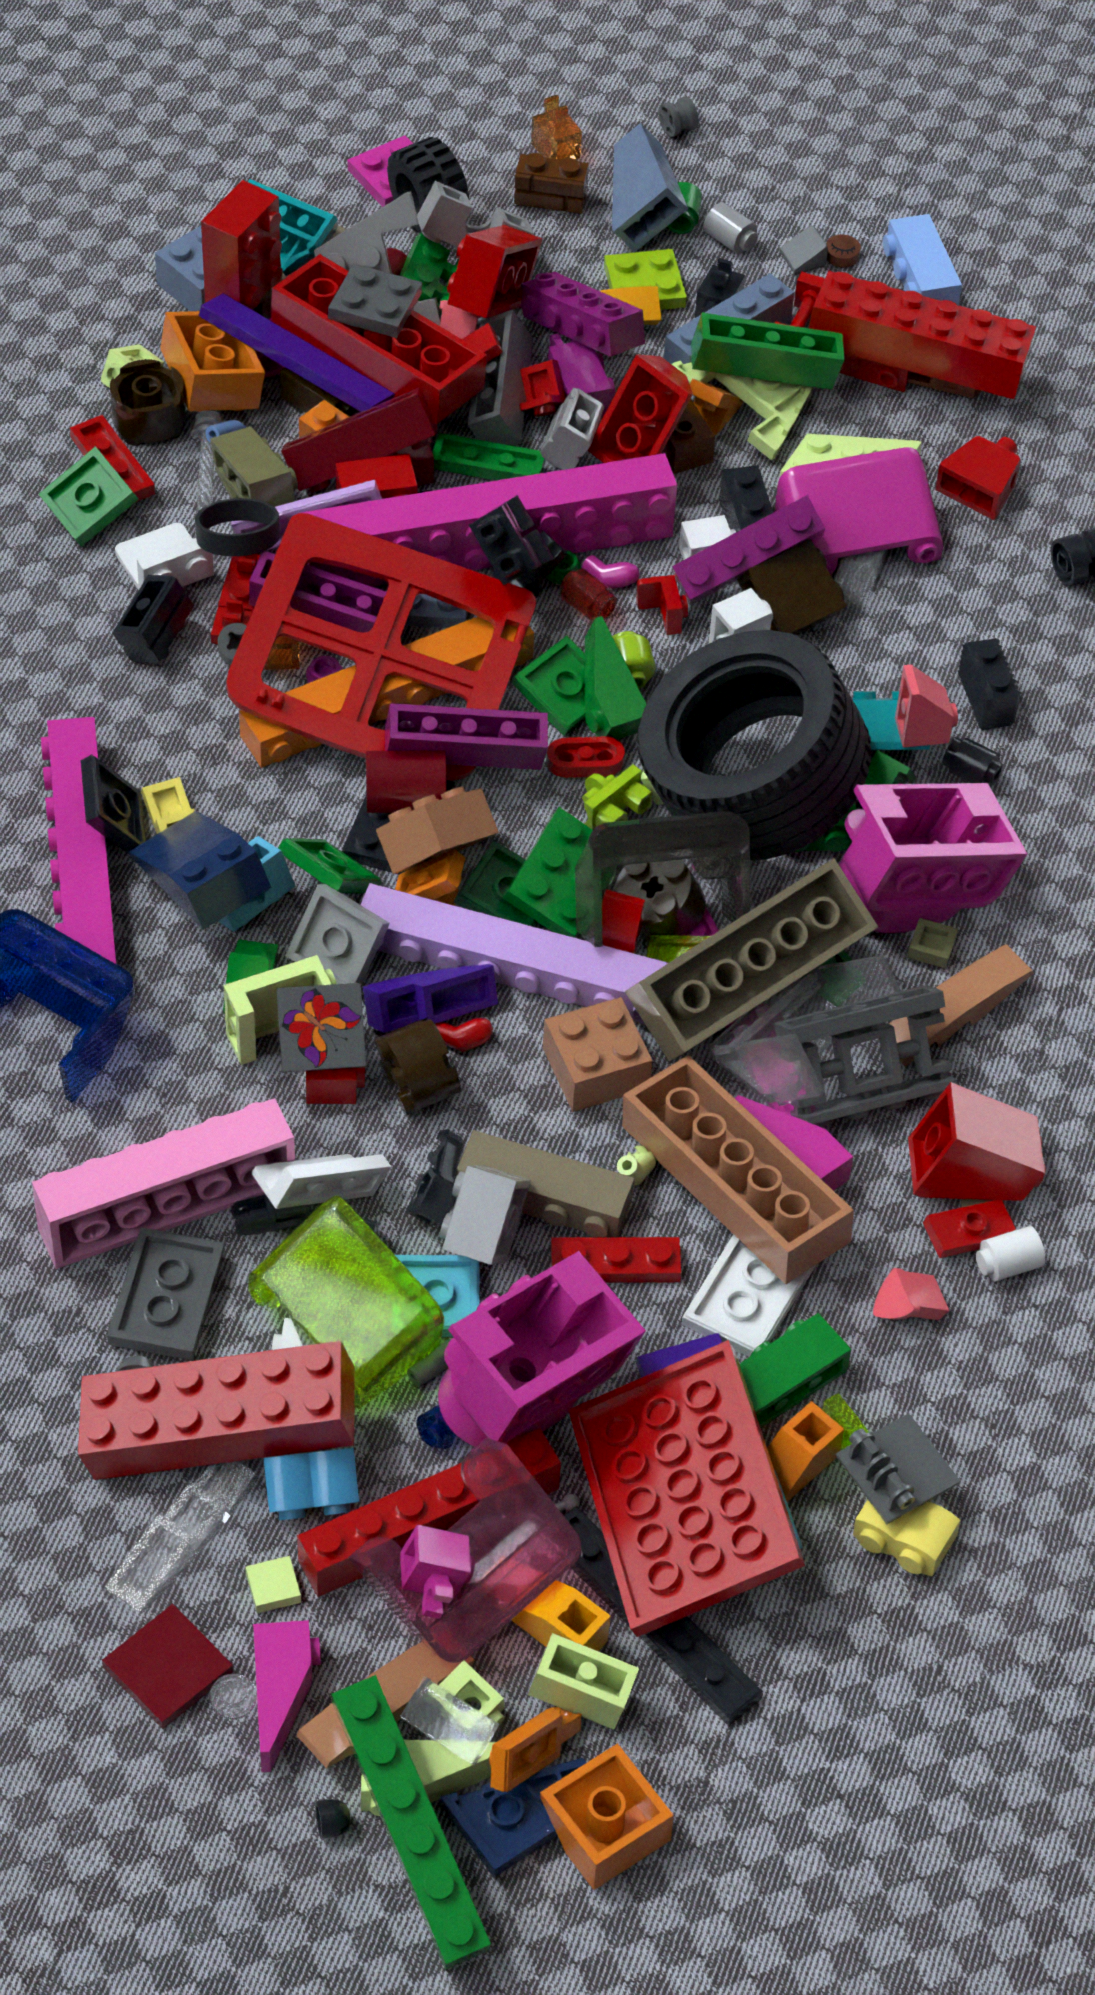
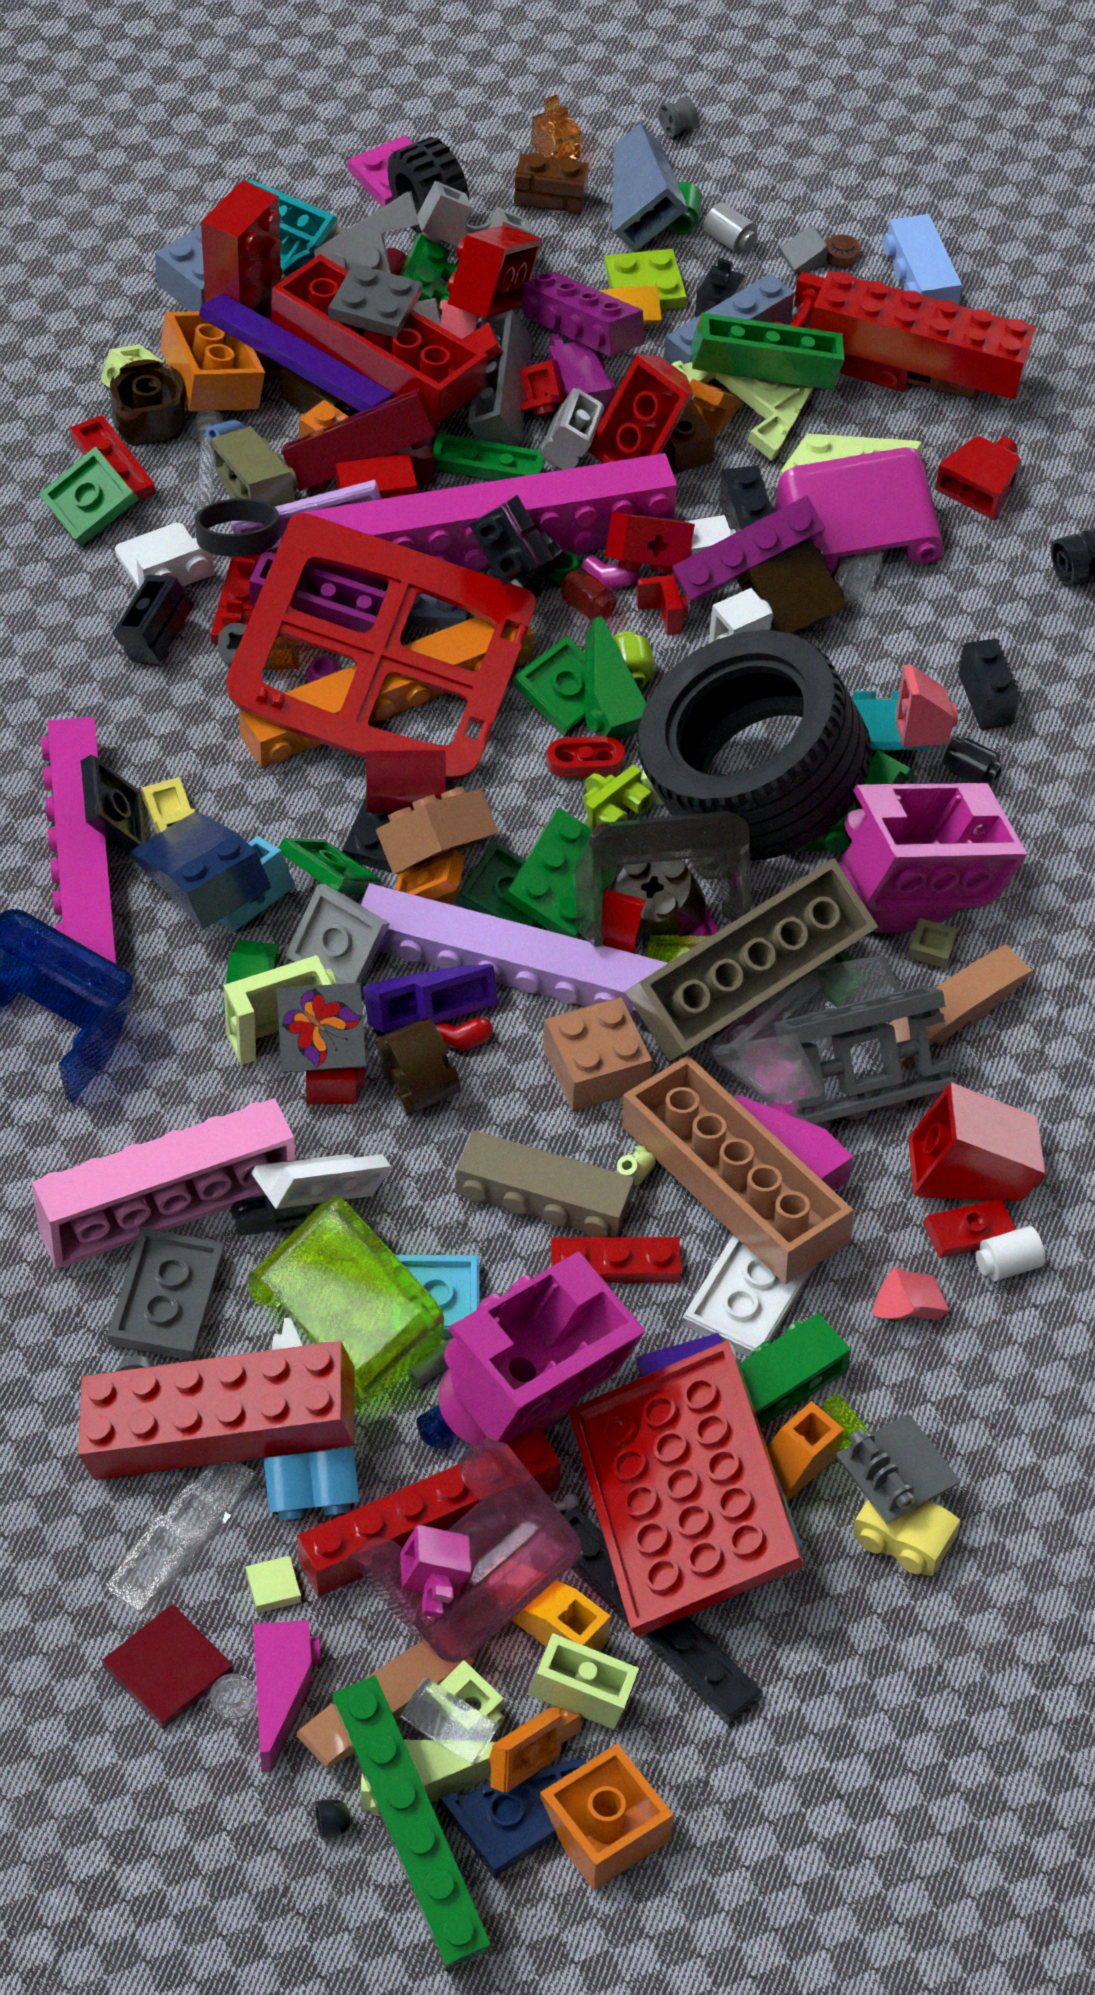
(434, 1191): black piece -> none
(470, 735): magenta brick -> none
(484, 1214): light grey brick -> none
(630, 537): none -> red brick

